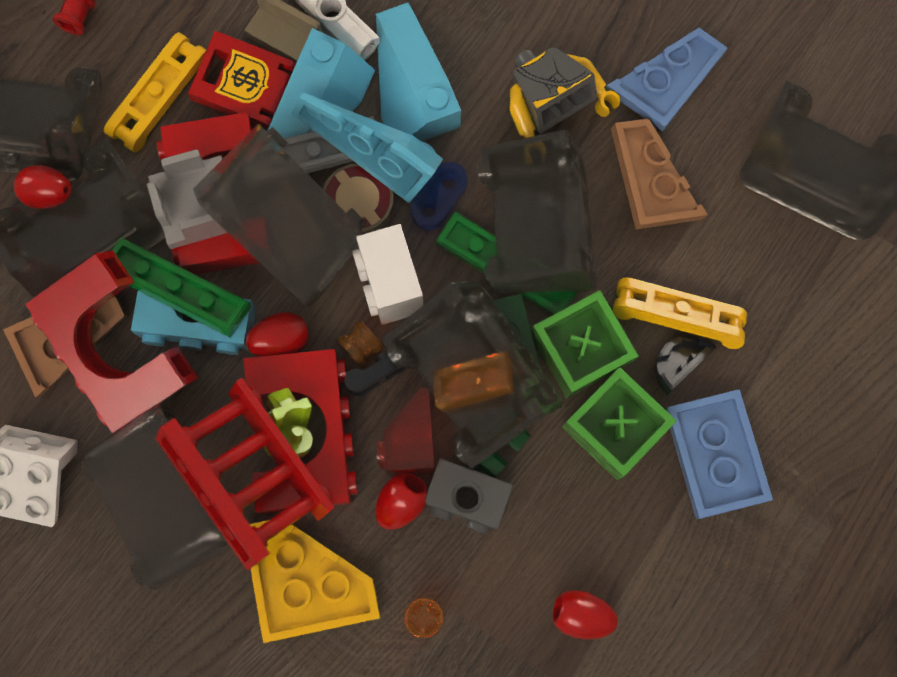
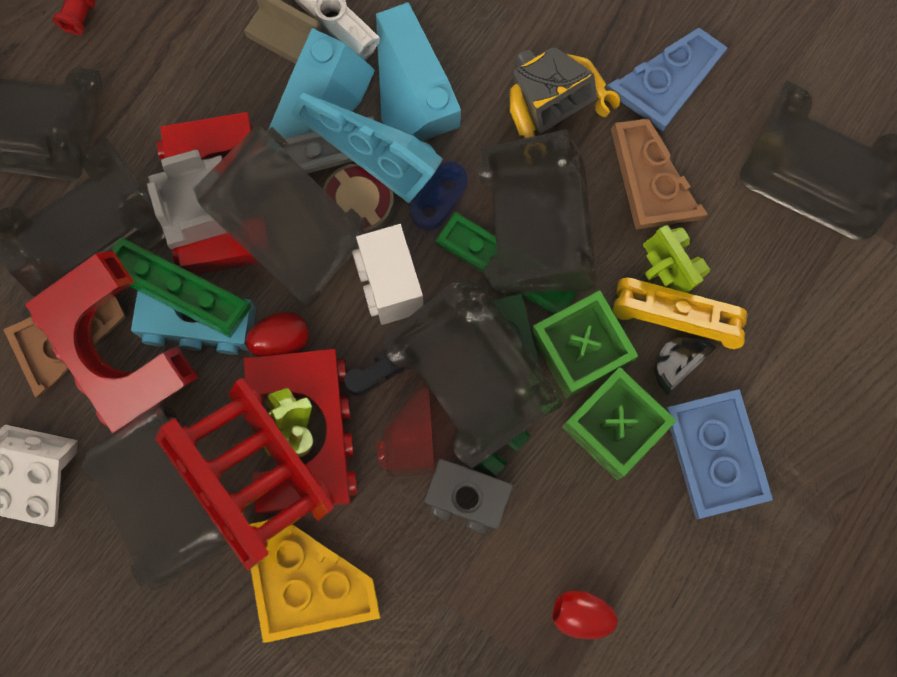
(42, 187): red animal -> none
(155, 92): yellow plate -> none
(247, 80): red container -> none
(360, 343): clear orange wheel -> none
(400, 501): red animal -> none
(419, 620): clear orange wheel -> none
(473, 381): clear orange plate -> none
(671, 261): none -> lime hips

